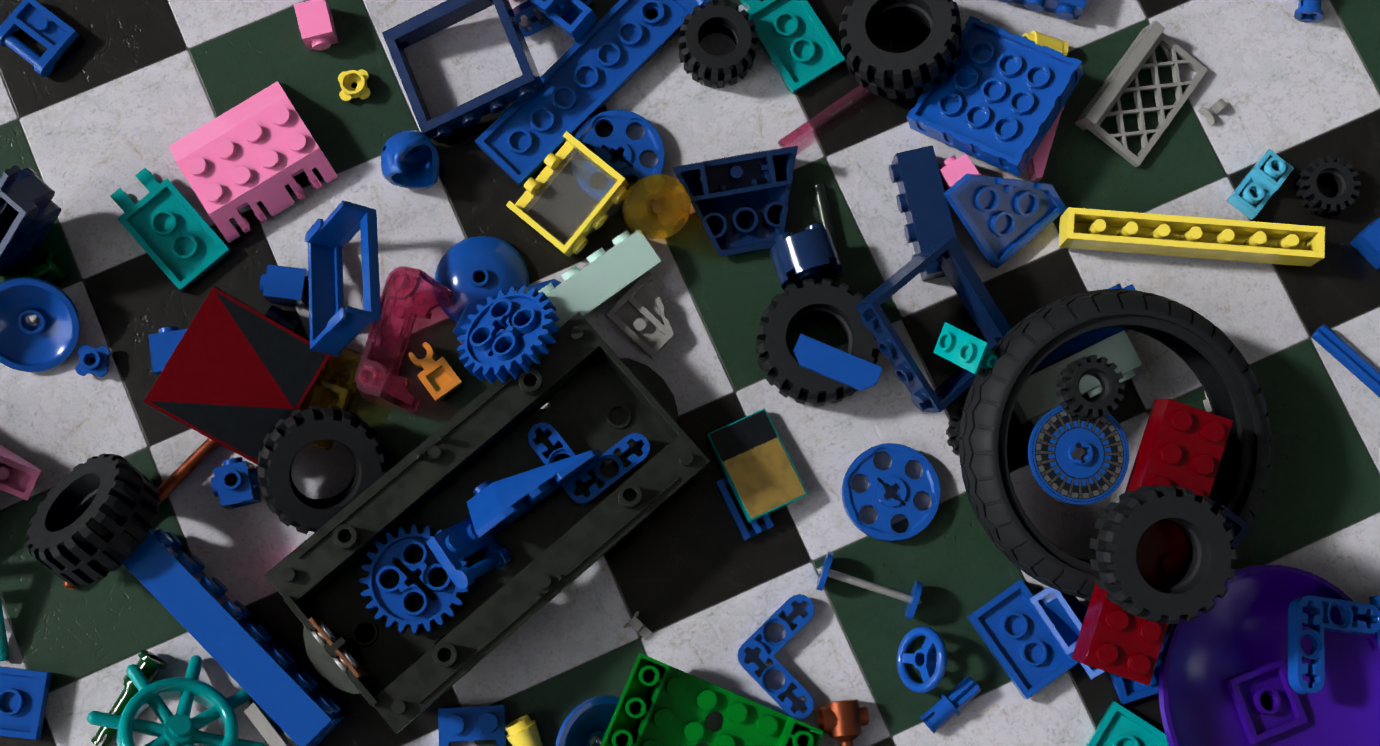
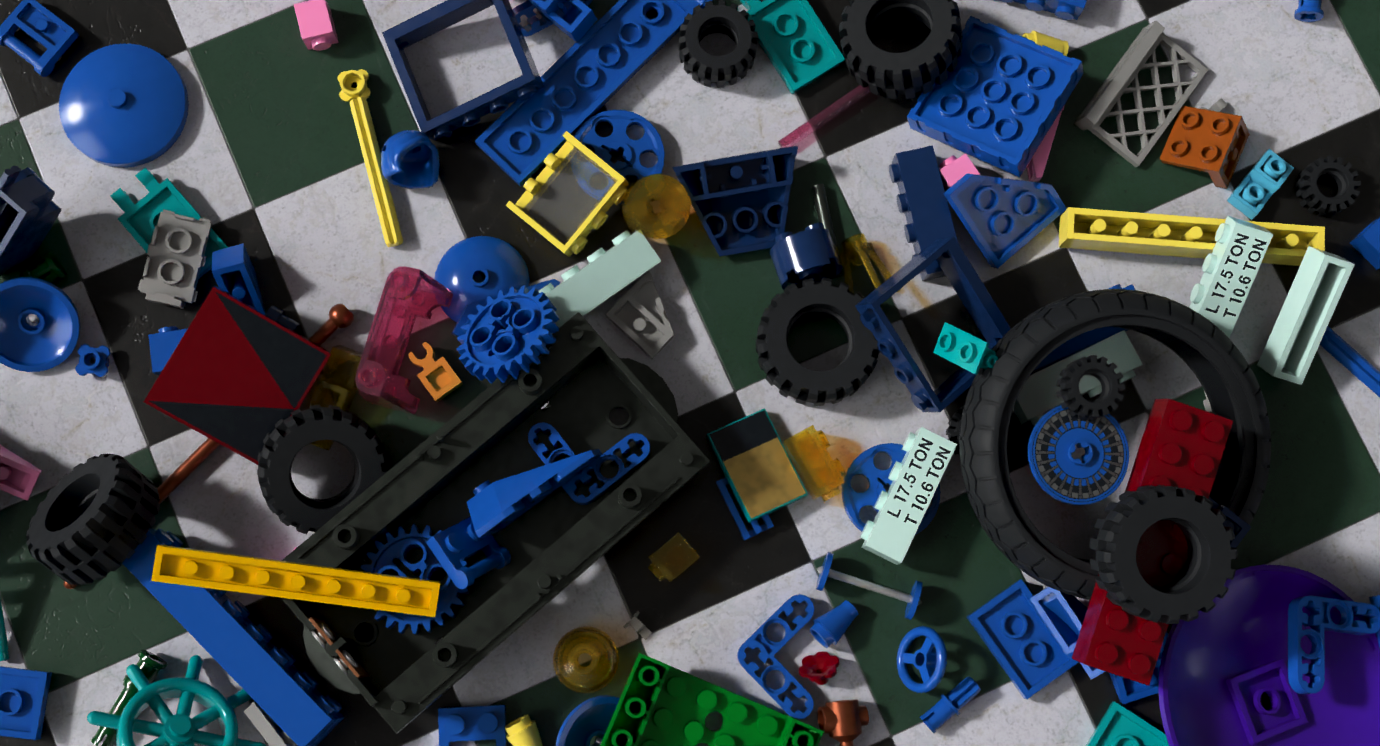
(123, 105): none -> blue dish
(175, 259): none -> light grey piece
(236, 494): blue brick -> none
(237, 275): none -> blue slope
(251, 159): bright pink slope -> none
(285, 285): blue brick -> none
(295, 580): none -> yellow plate
(329, 322): blue piece -> none
(378, 183): none -> light yellow axle
(603, 659): none -> clear yellow piece
(672, 559): none -> clear yellow bracket
(814, 463): none -> clear yellow brick
(819, 667): none -> dark red plant
(833, 624): none -> blue cone
(836, 364): blue piece -> none
(861, 252): none -> clear yellow plant
(908, 496): none -> light aqua brick
(1206, 143): none -> dark orange bracket
(1230, 272): none -> light aqua brick
(1305, 315): none -> light aqua brick

